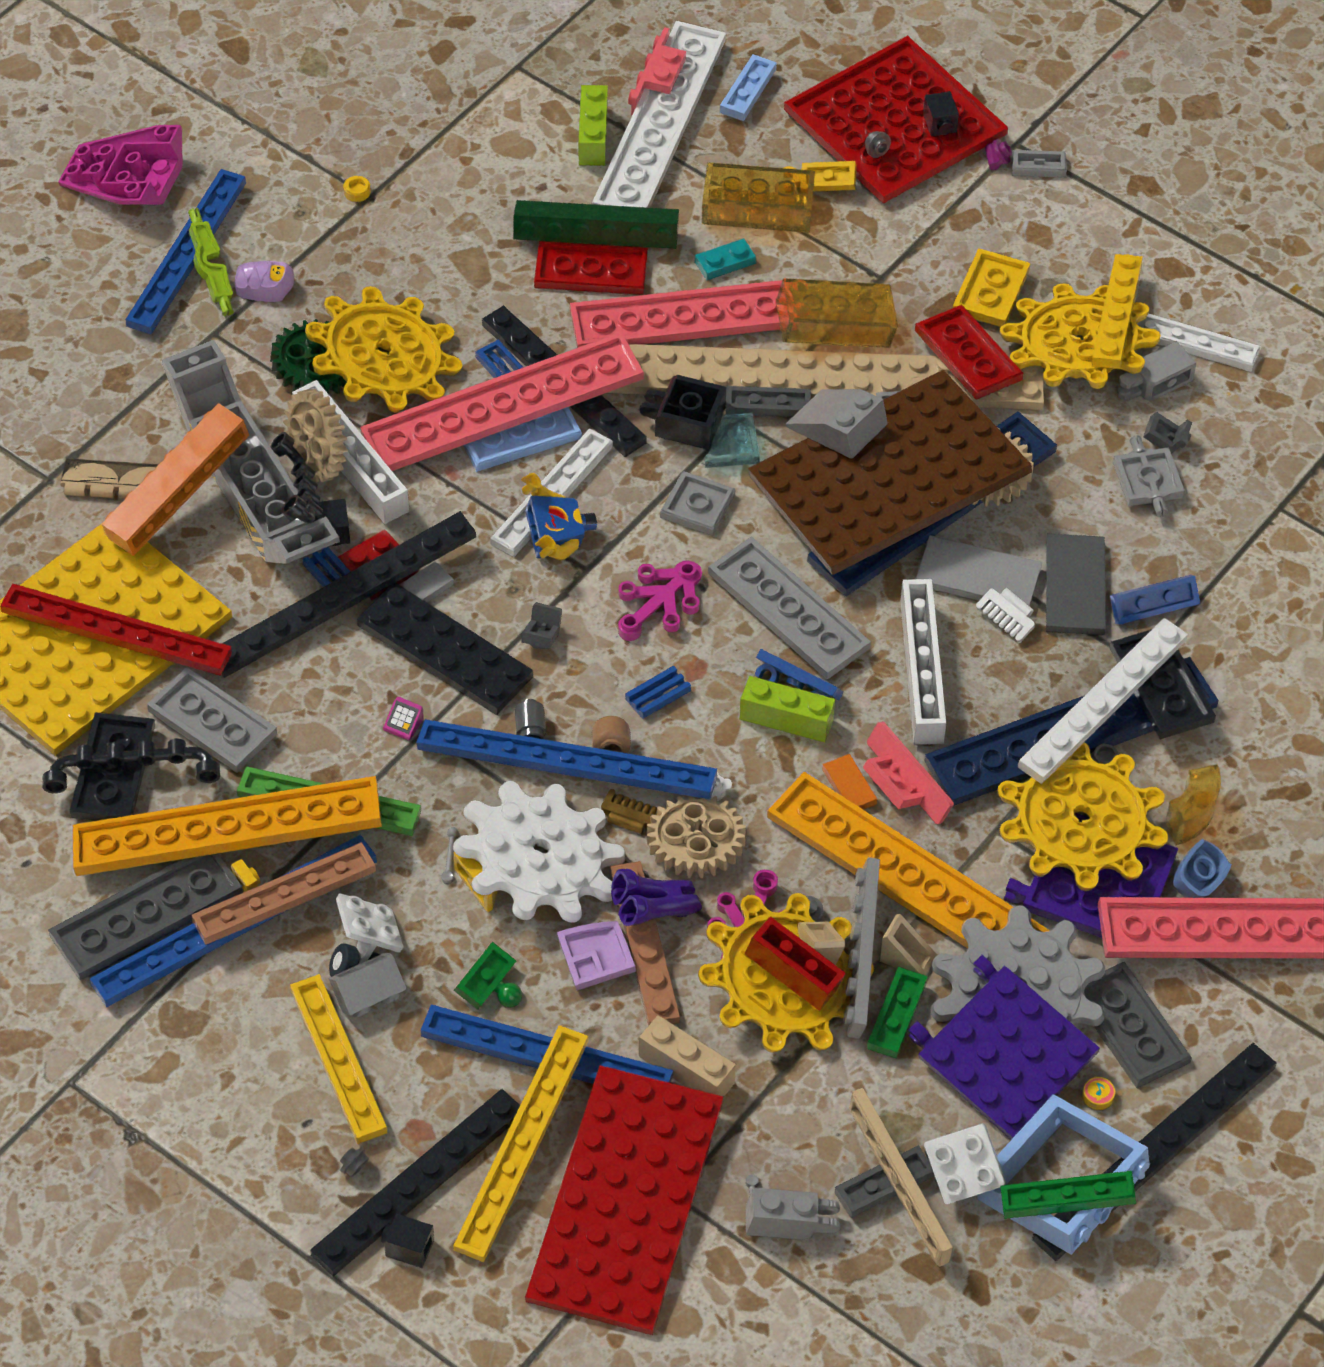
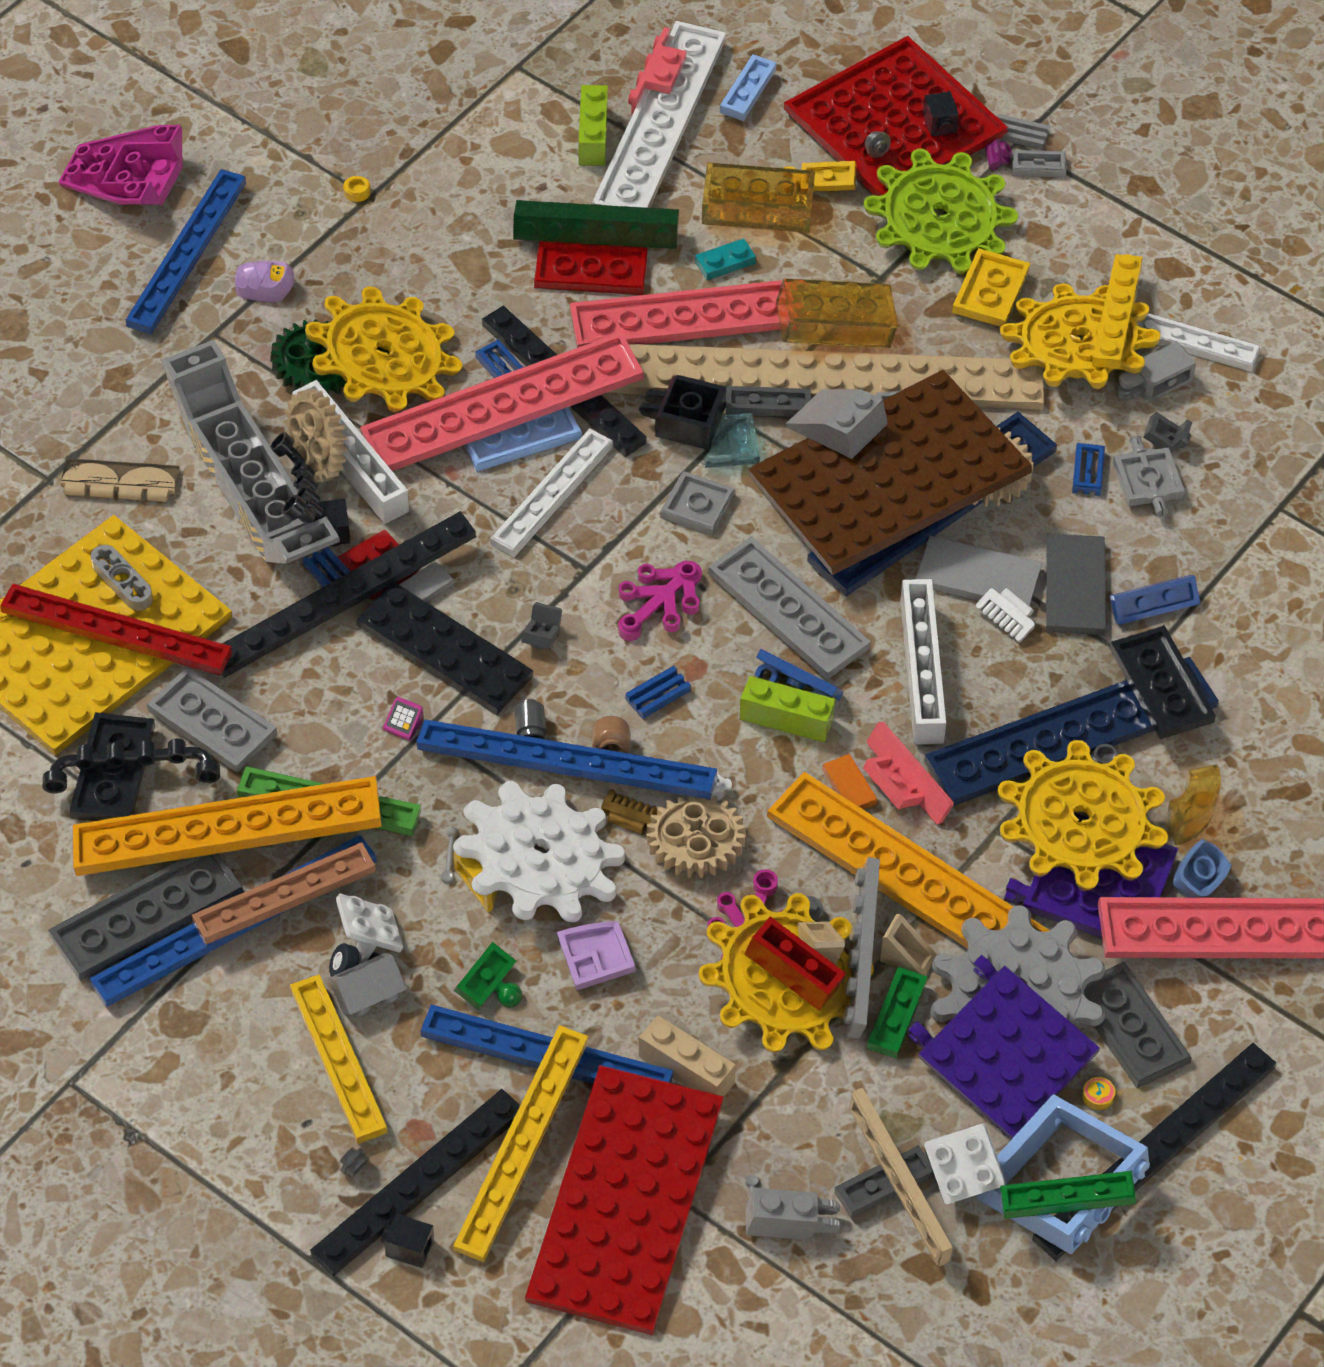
(118, 566): none -> light grey beam
(175, 479): orange brick -> none
(213, 273): lime piece -> none
(246, 876): yellow plate -> none
(554, 520): torso -> none
(650, 898): dark purple piece -> none
(650, 964): nougat plate -> none
(933, 186): none -> lime plate
(969, 352): red tile -> none
(1022, 131): none -> light grey tile
(1086, 485): none -> blue tile
(1102, 701): white plate -> none

